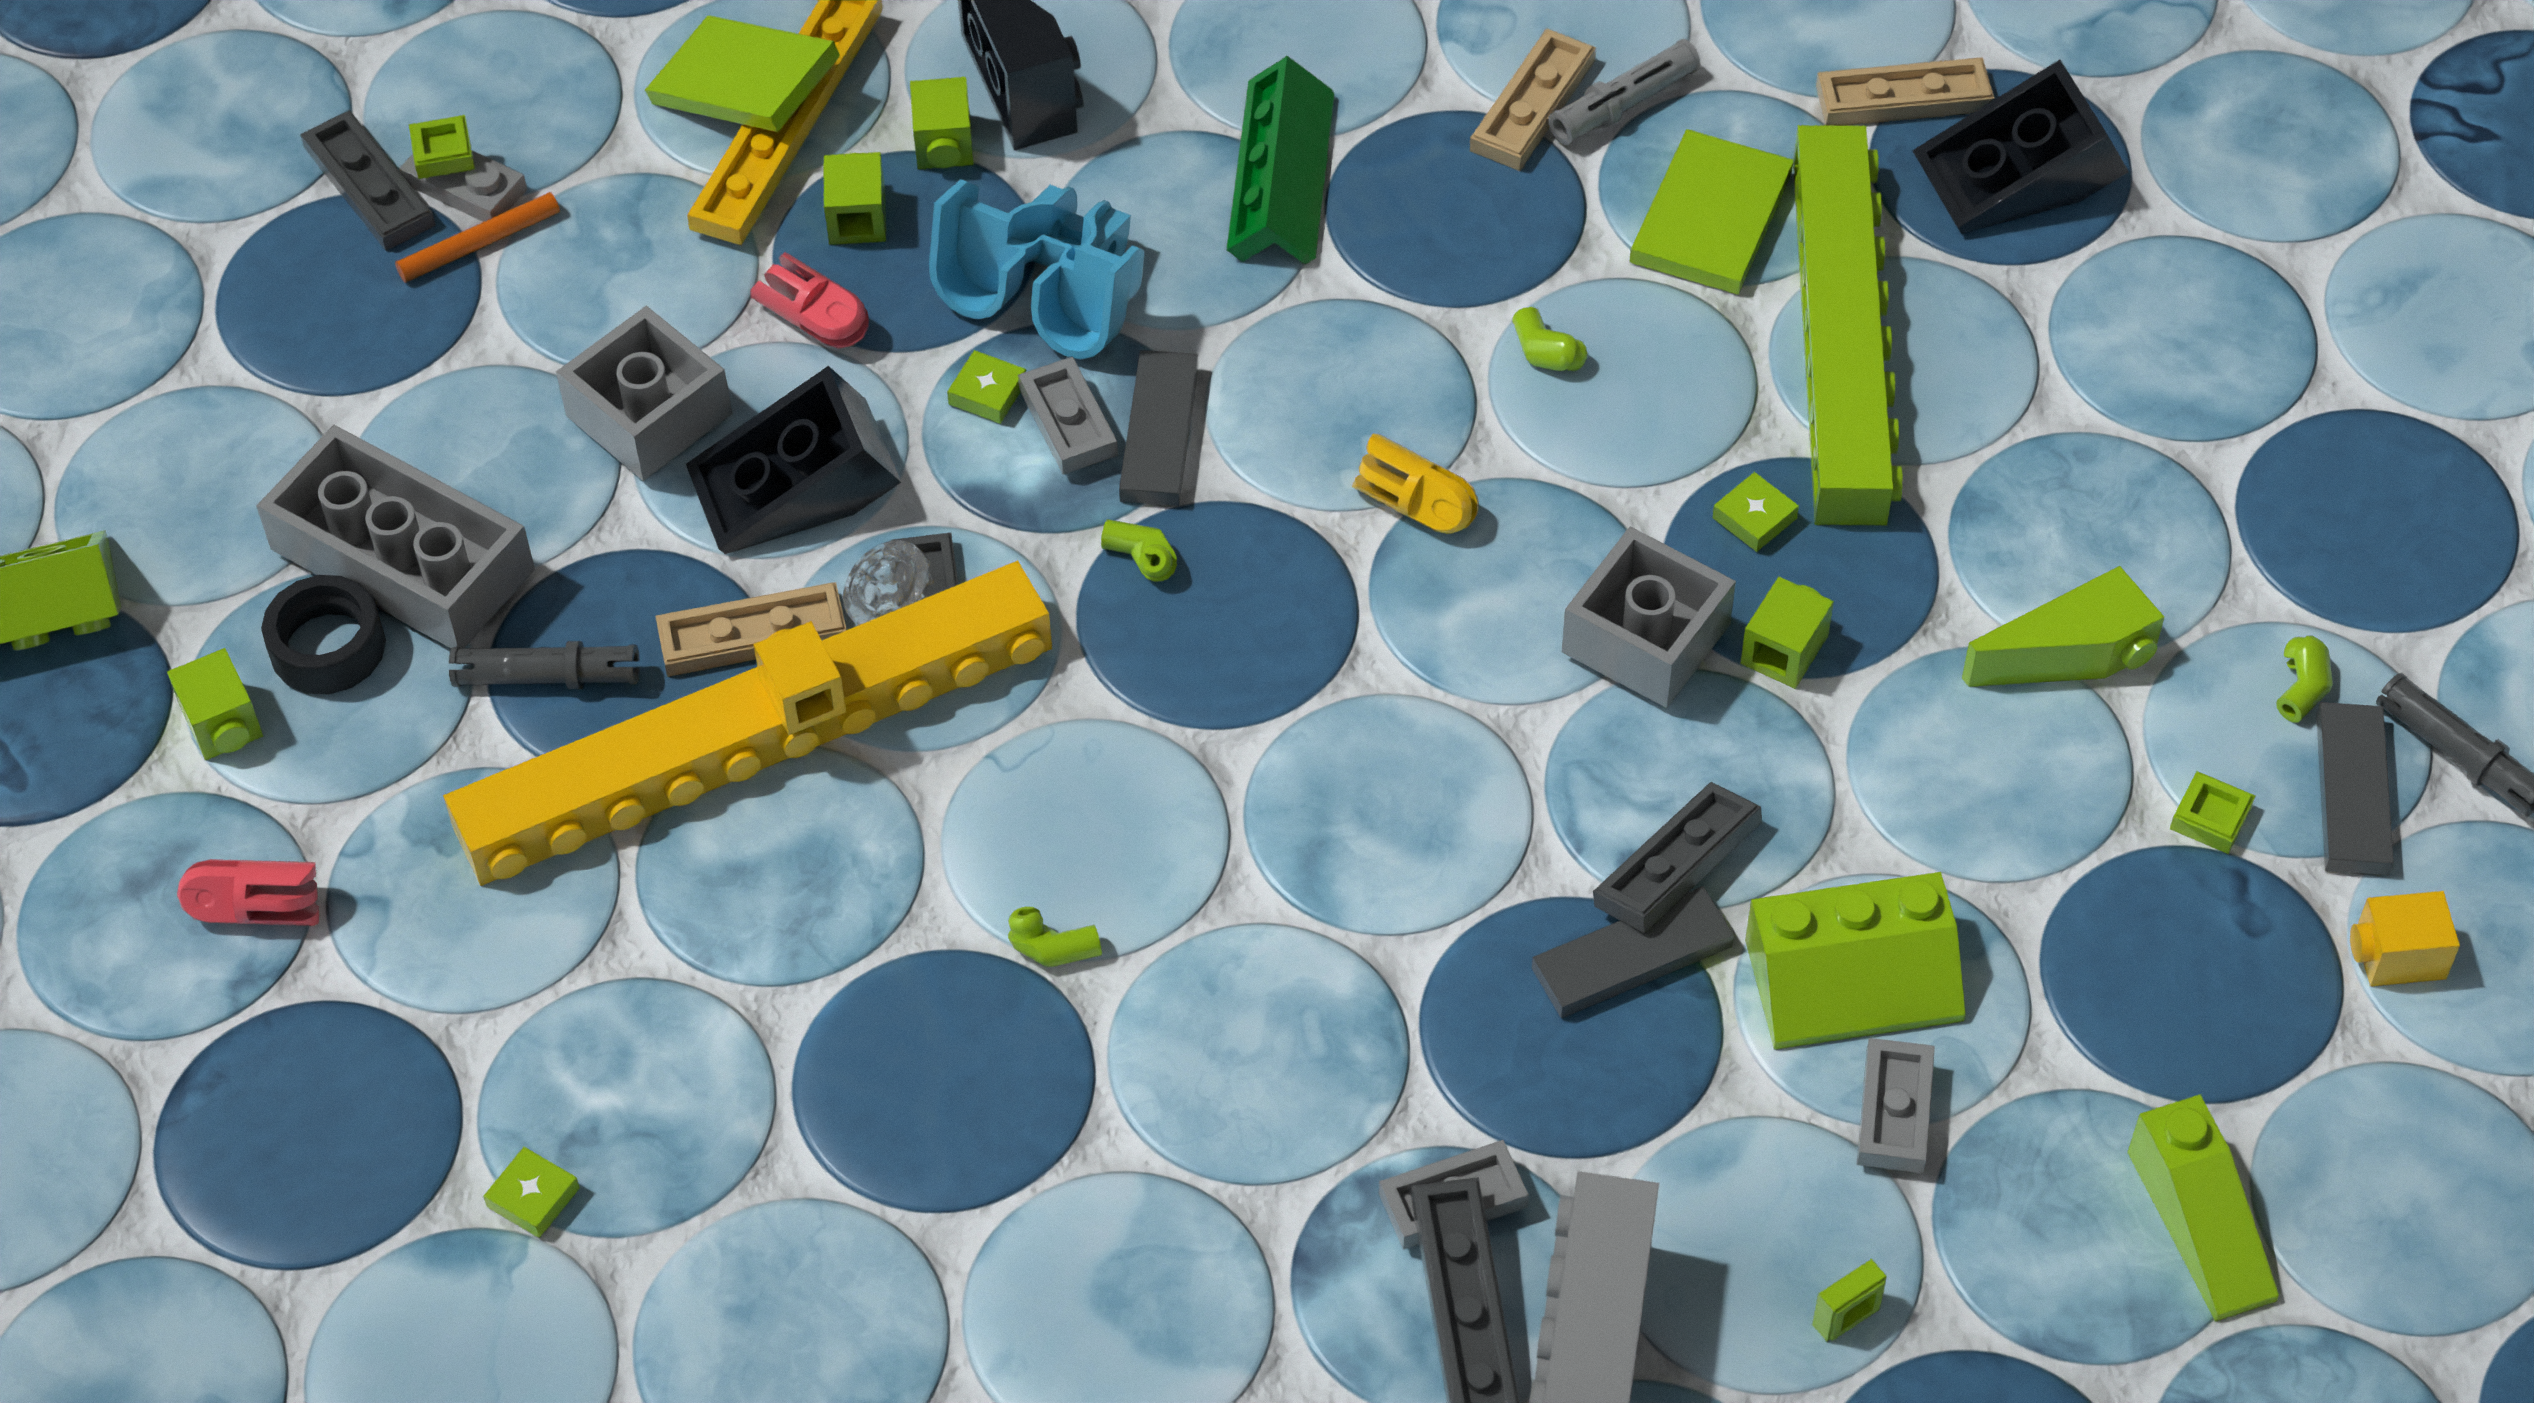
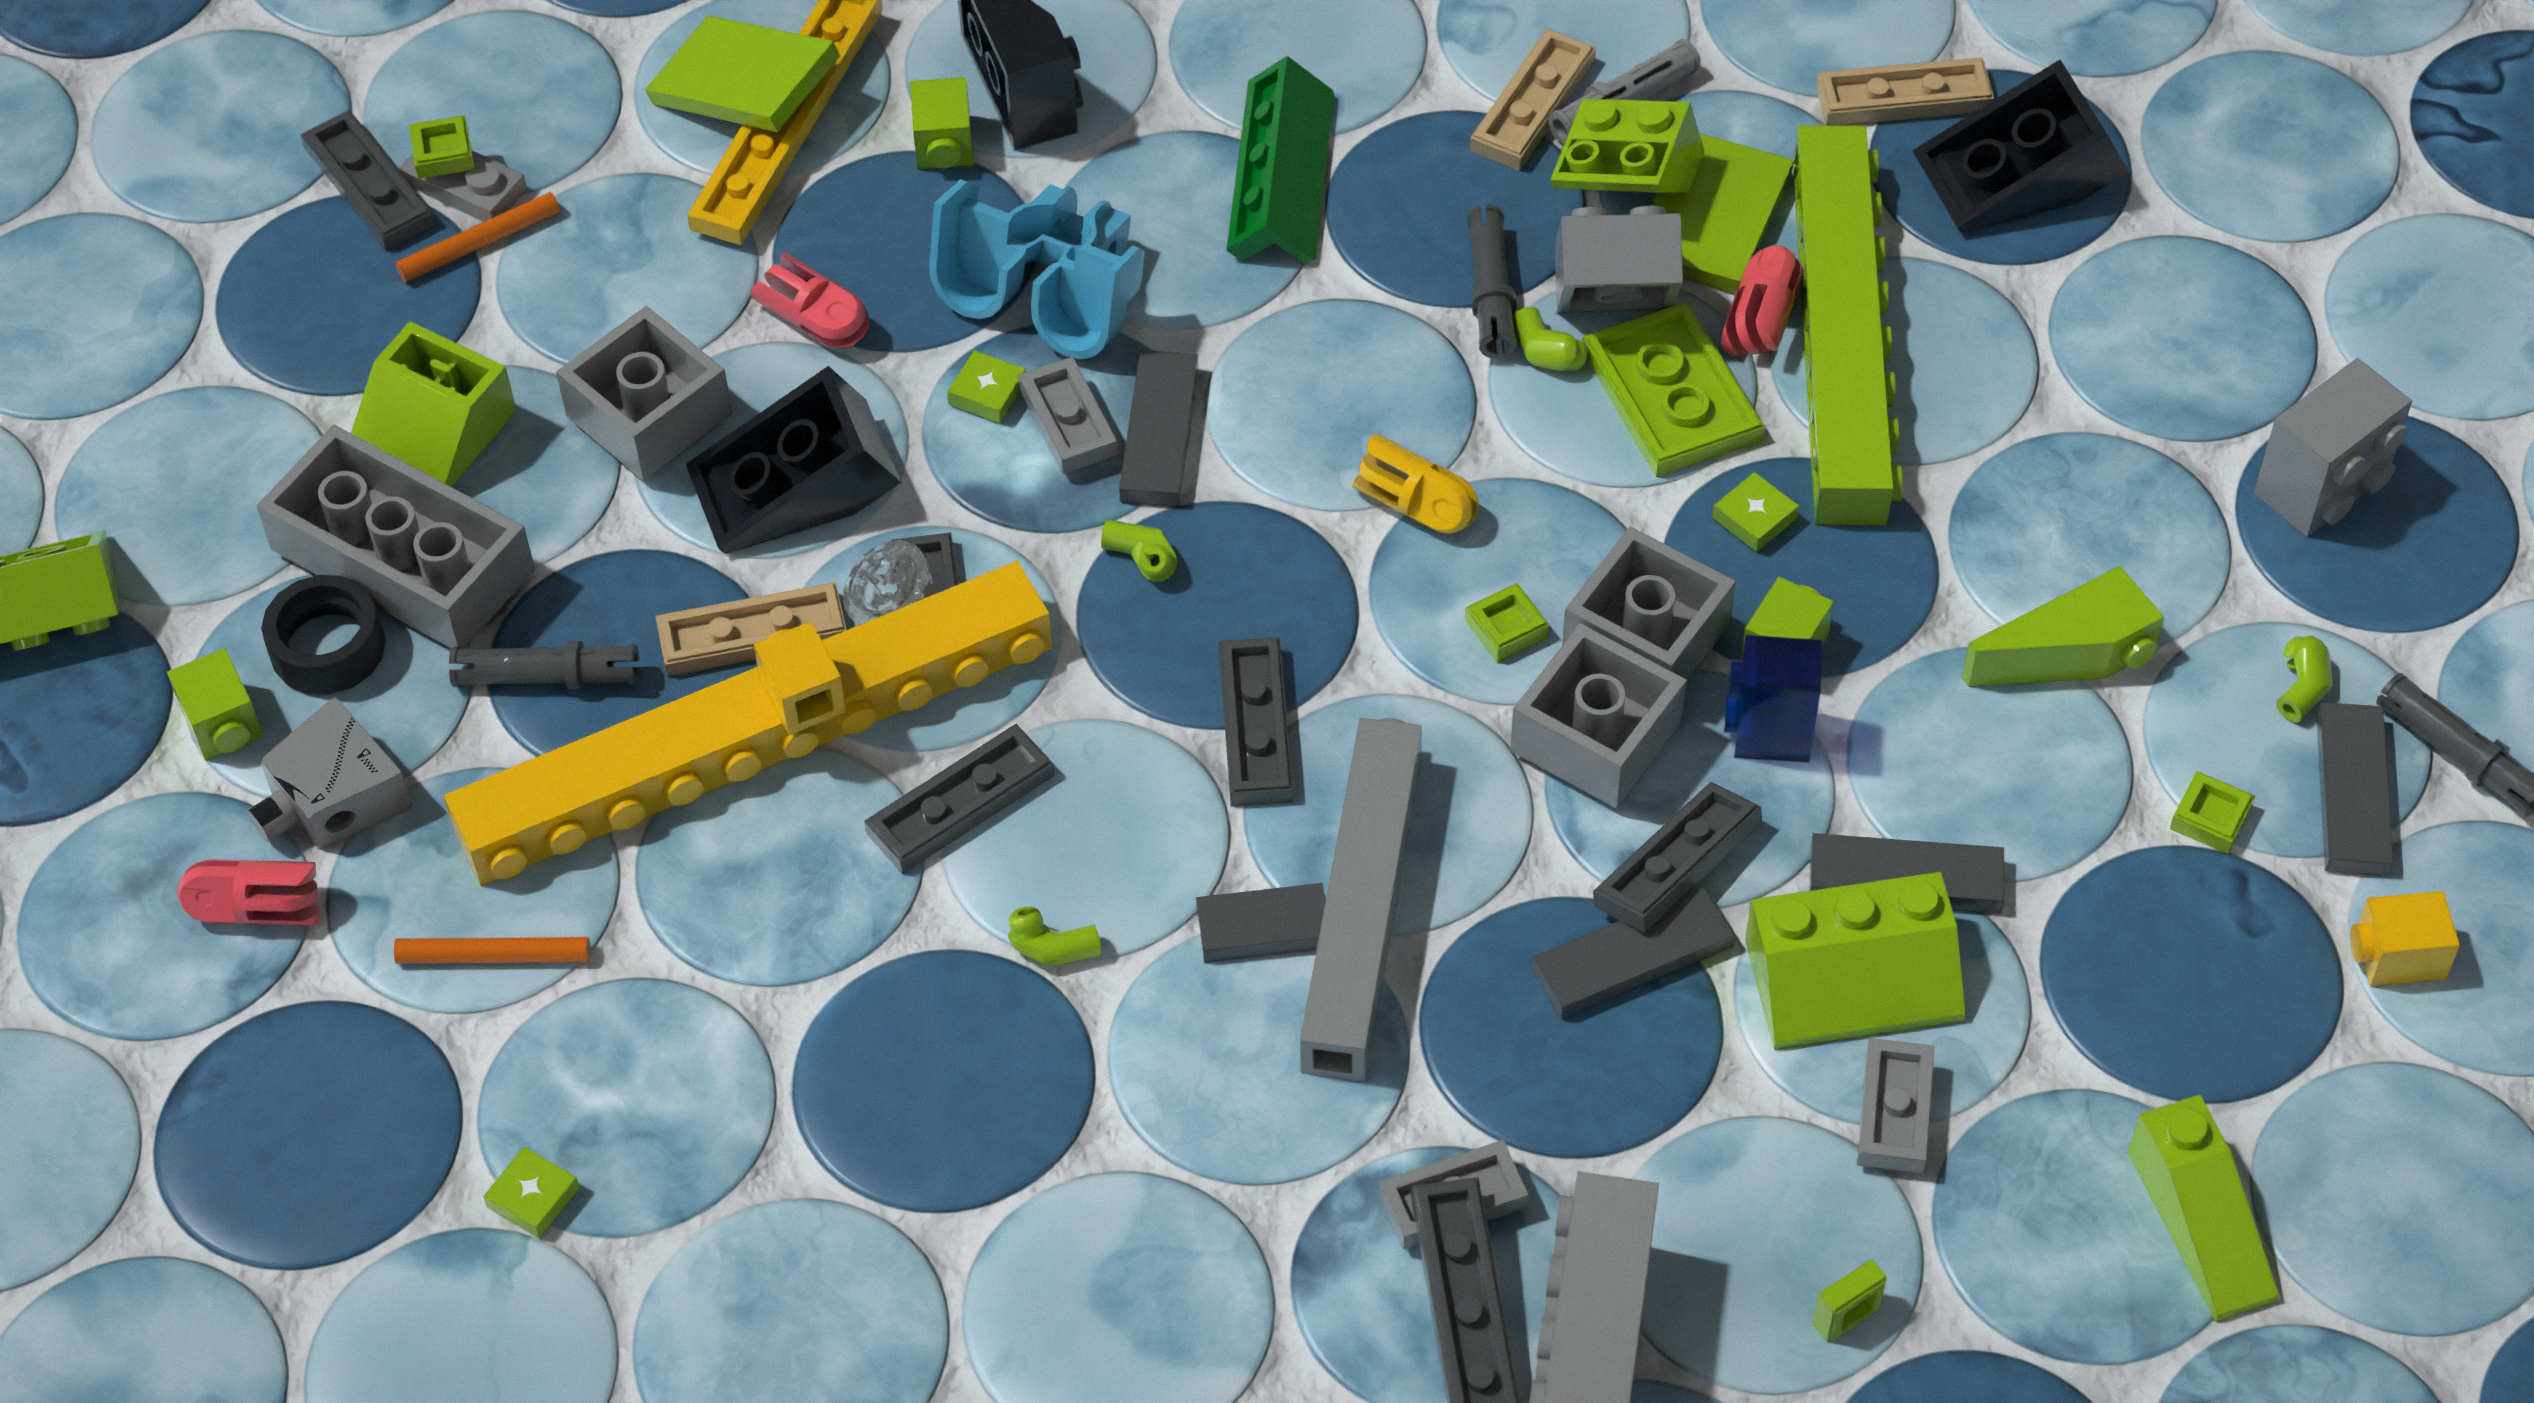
(328, 781): none -> light grey torso
(433, 403): none -> lime slope
(492, 950): none -> orange bar
(854, 198): lime brick -> none
(959, 798): none -> dark grey tile
(1255, 722): none -> dark grey tile
(1260, 922): none -> dark grey tile
(1361, 900): none -> light grey brick
(1493, 298): none -> dark grey pin
(1506, 622): none -> lime tile
(1598, 715): none -> light grey brick
(1618, 260): none -> light grey brick
(1630, 147): none -> lime slope
(1672, 389): none -> lime tile
(1762, 303): none -> coral arm
(1774, 698): none -> clear blue brick
(1970, 872): none -> dark grey tile
(2333, 447): none -> light grey brick

